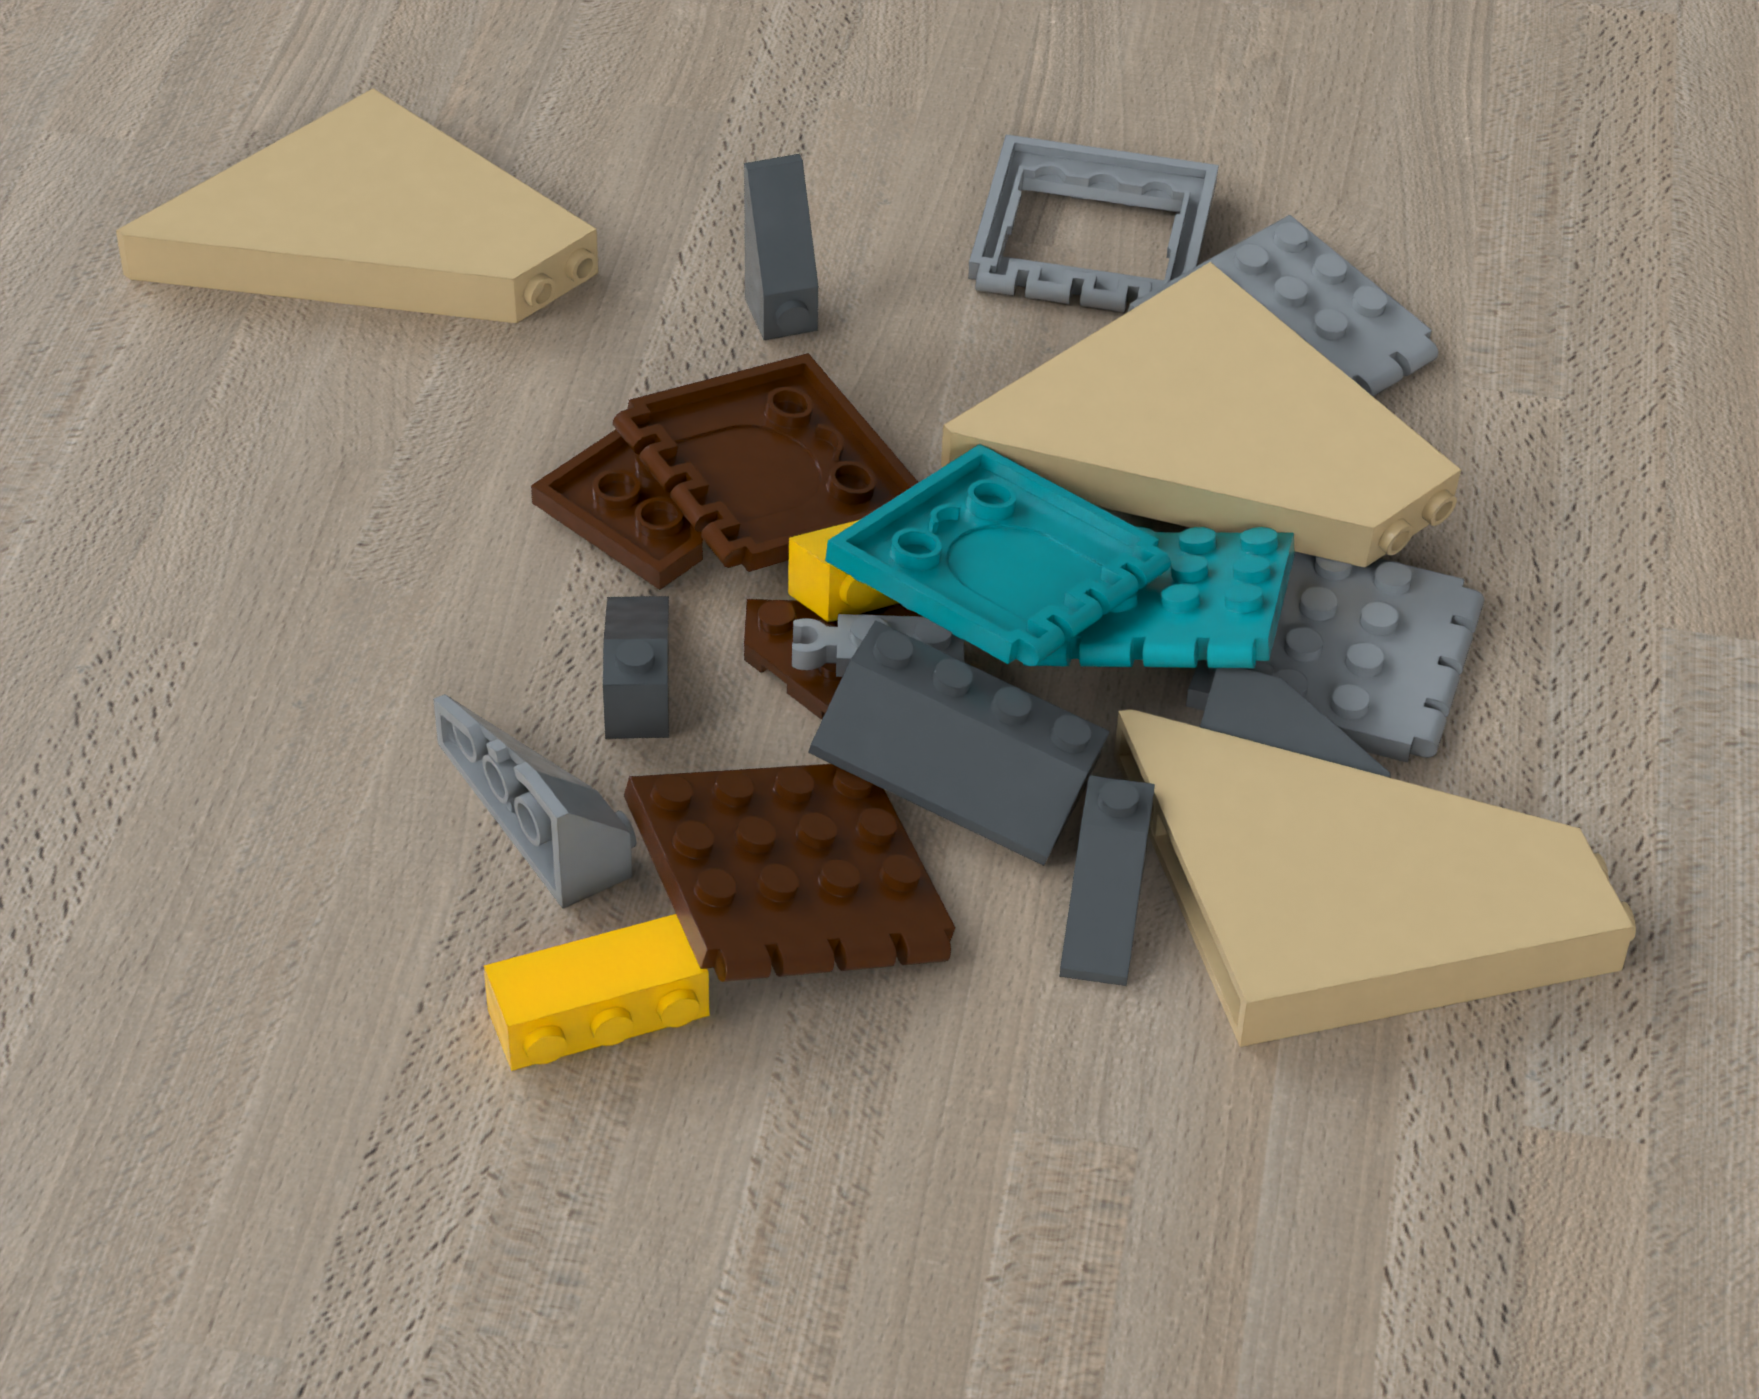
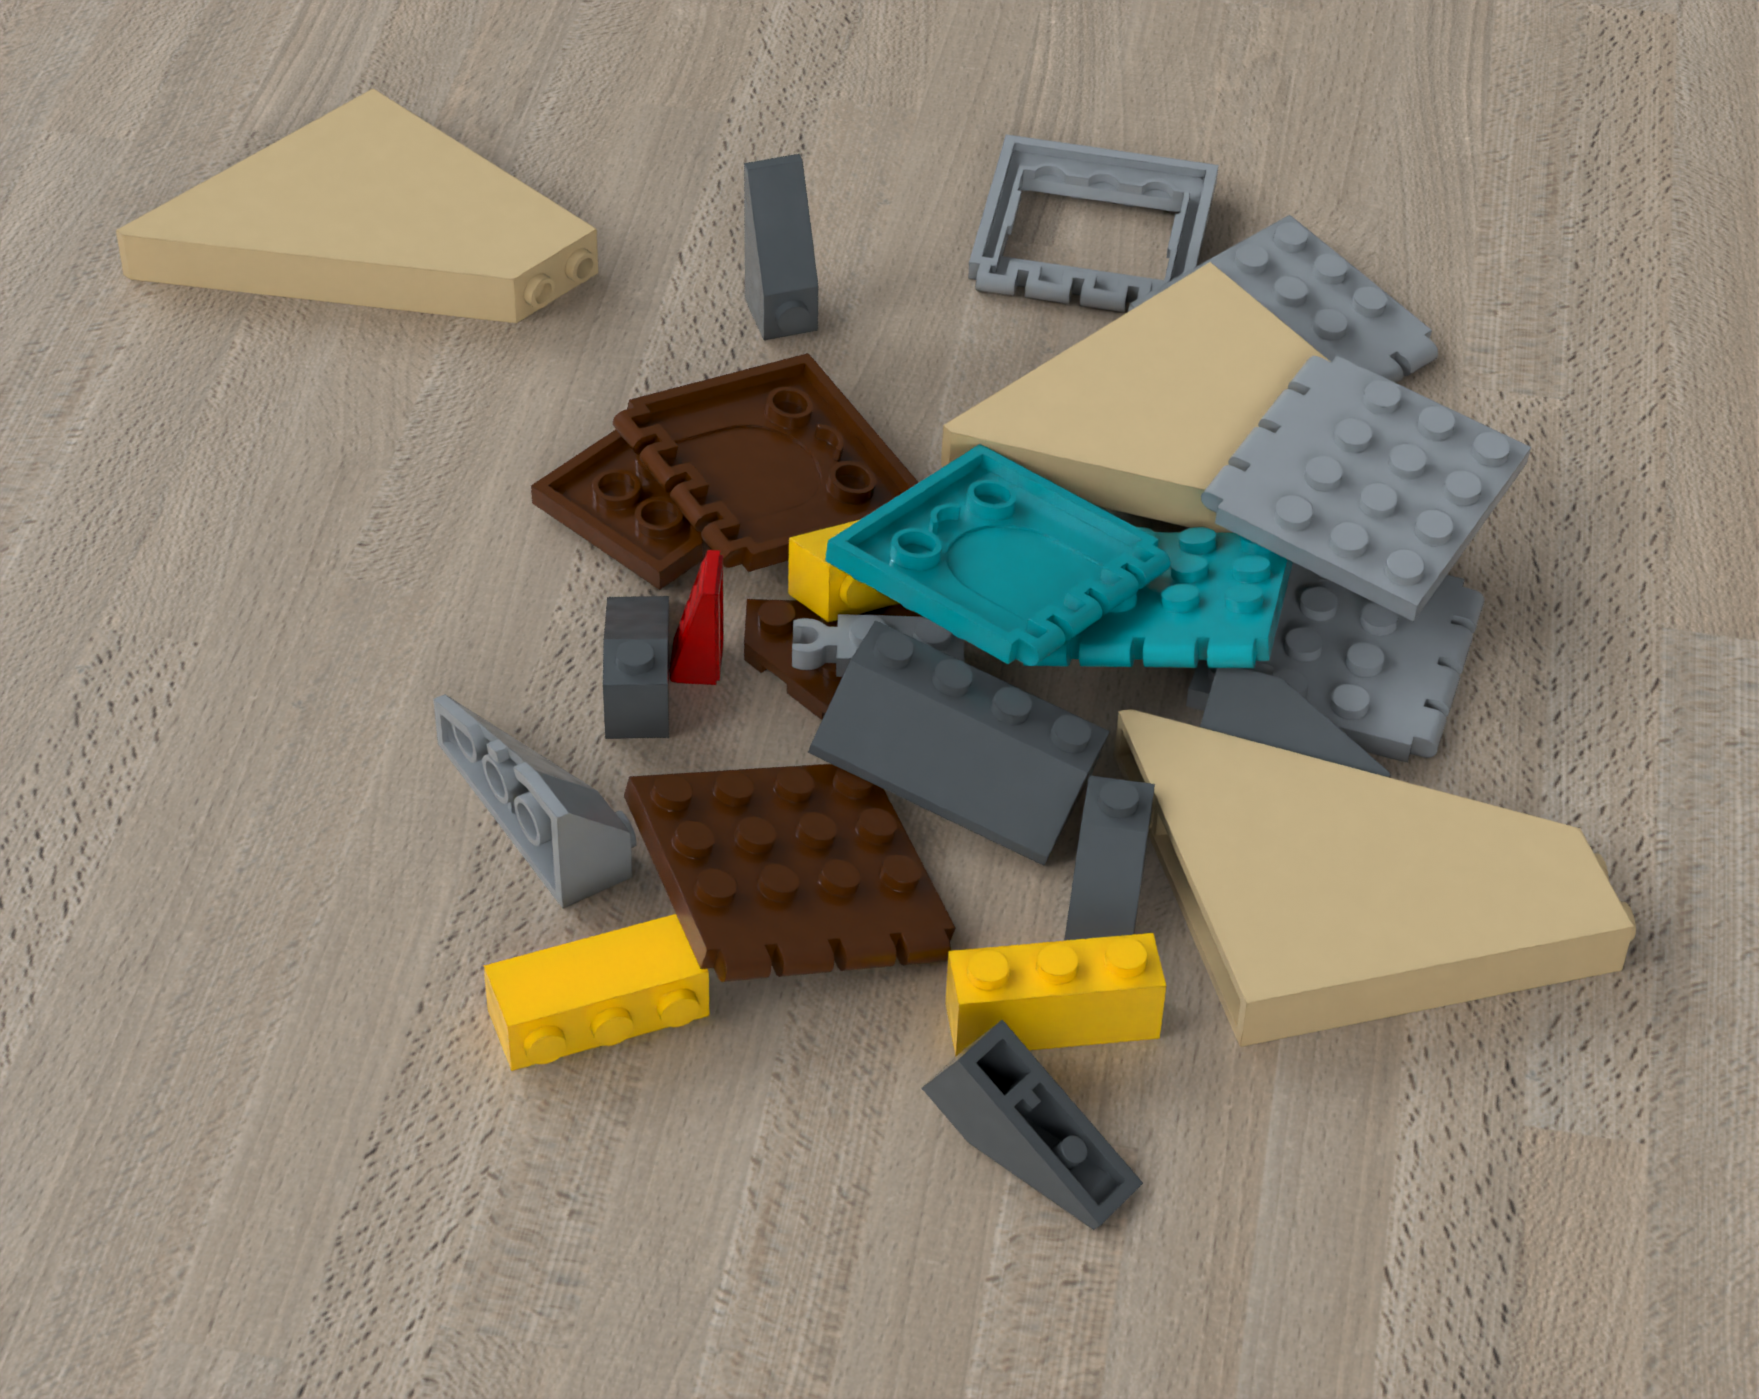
(700, 633): none -> red slope
(1031, 1127): none -> dark grey slope
(1058, 992): none -> yellow brick
(1365, 483): none -> light grey hinge

